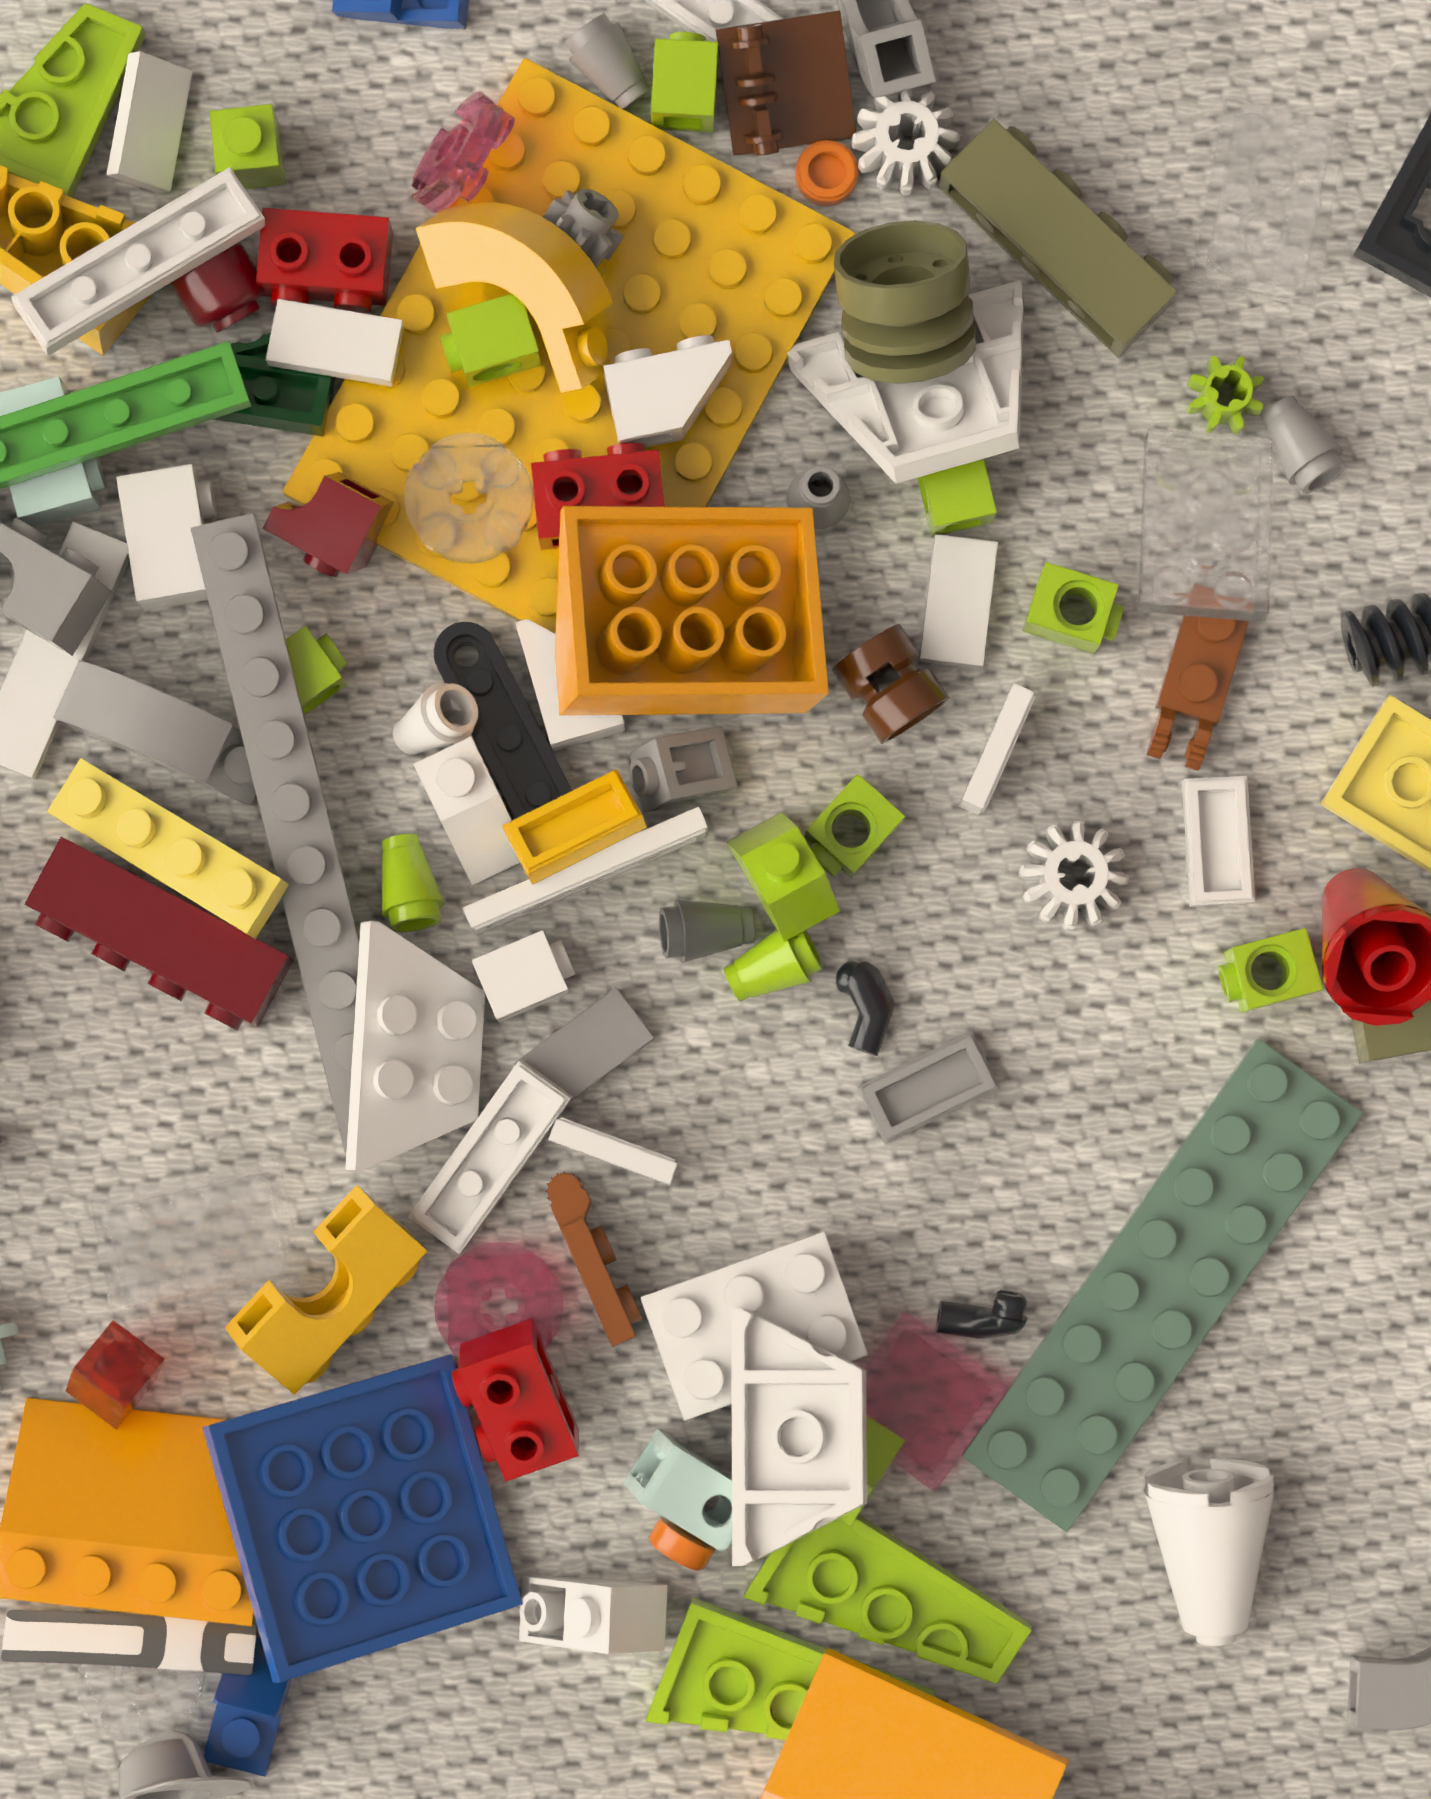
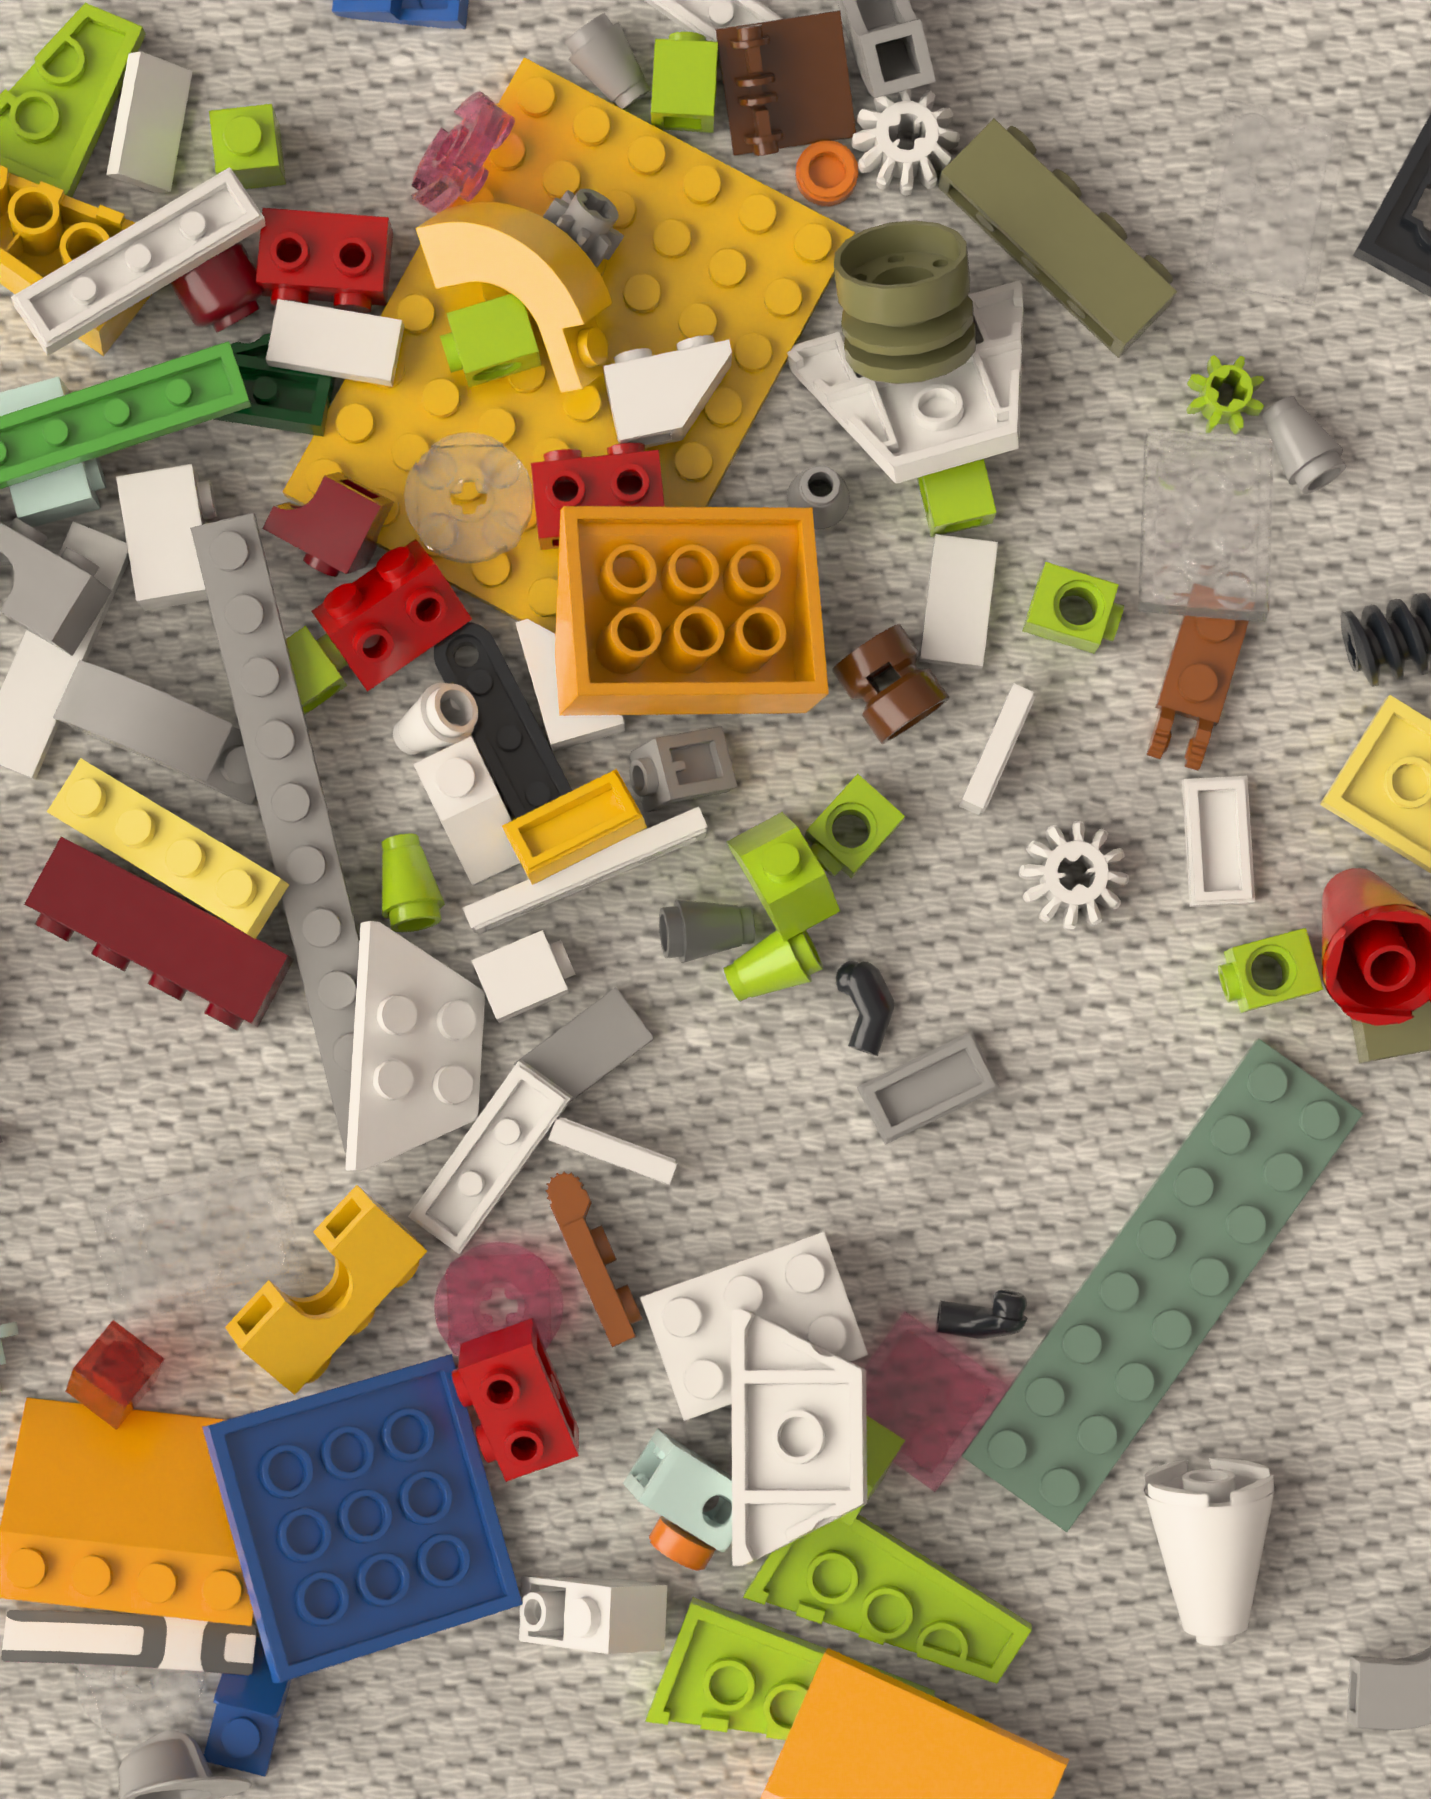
(391, 614): none -> red brick

